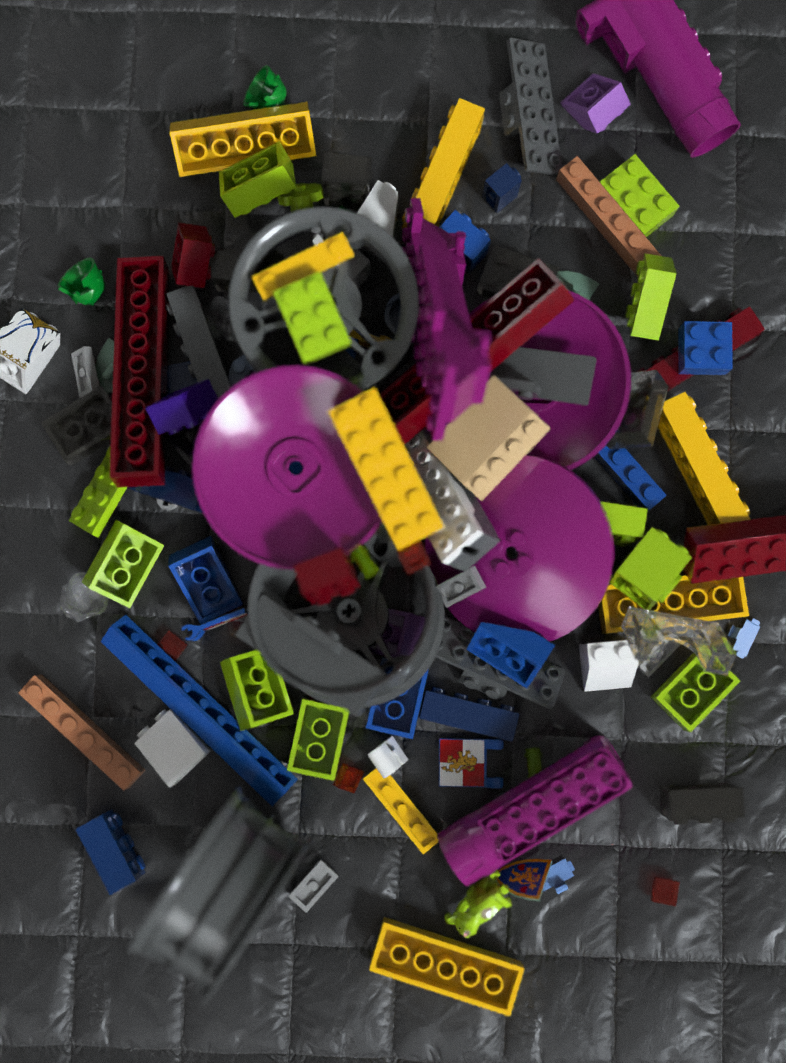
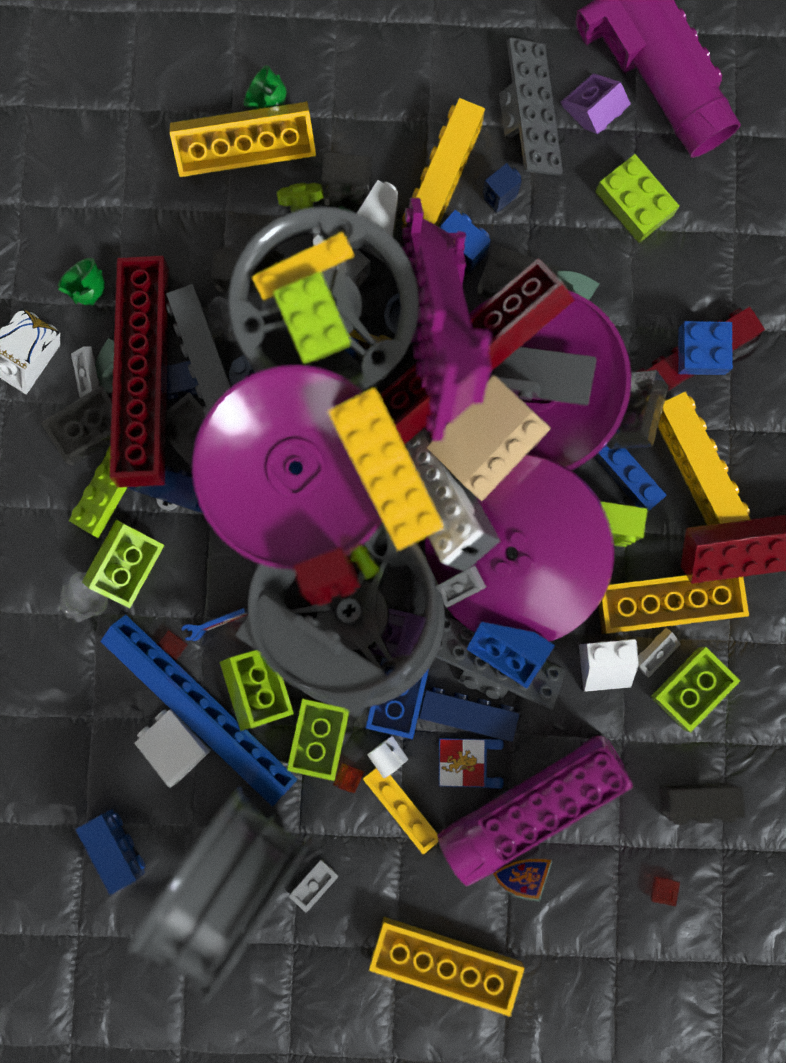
(82, 731): nougat brick -> none
(183, 407): dark purple brick -> none
(192, 255): dark red brick -> none
(204, 579): blue slope -> none
(257, 180): lime brick -> none
(413, 557): clear red plate -> none
(483, 900): lime animal -> none
(533, 760): clear neon green pin -> none
(558, 874): medium blue piece -> none
(605, 213): nougat brick -> none
(648, 631): clear arch -> none
(650, 296): lime brick -> none
(651, 569): lime brick -> none
(744, 636): piece -> none

